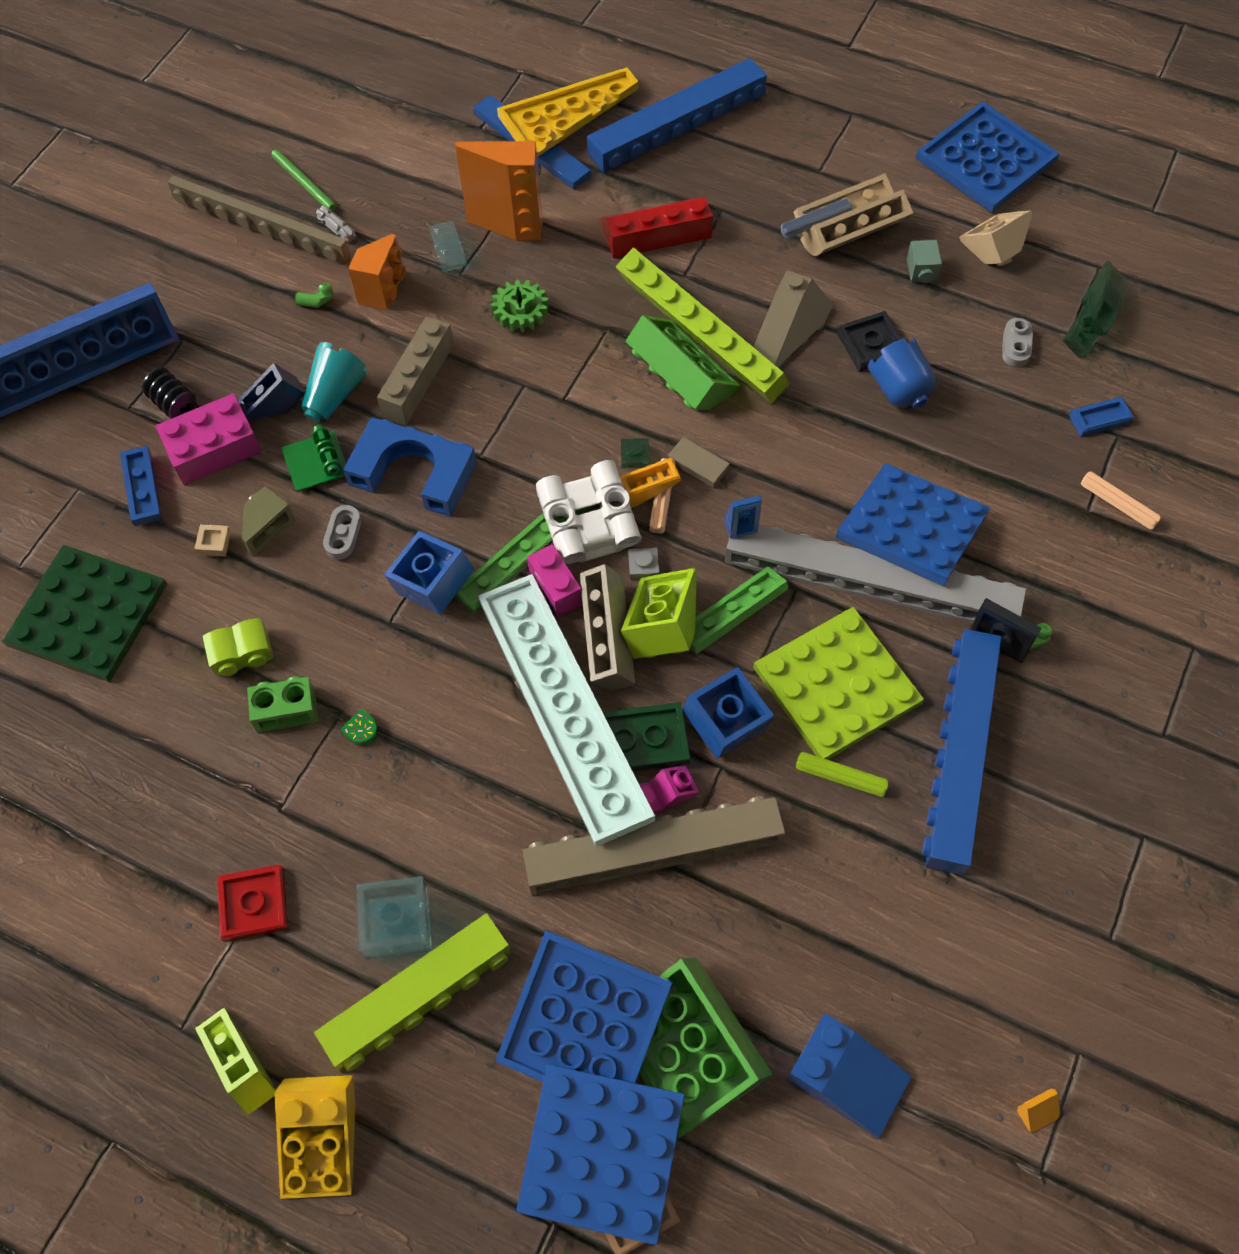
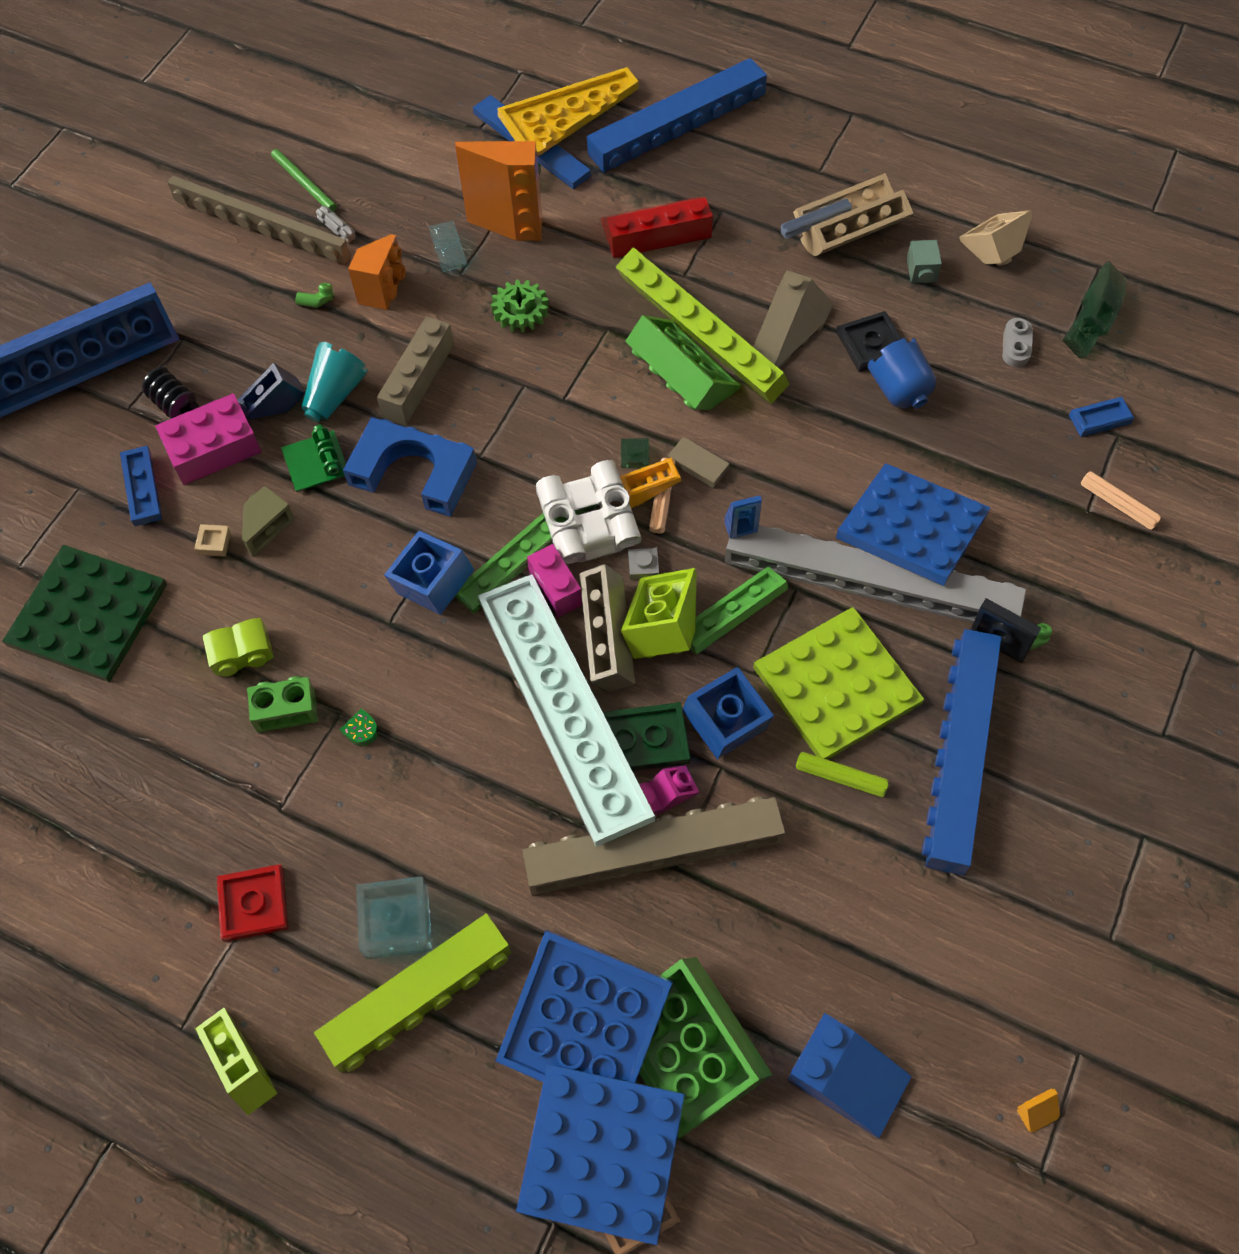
(315, 1136): yellow slope -> none
(342, 534): light grey plate -> none
(987, 156): blue plate -> none

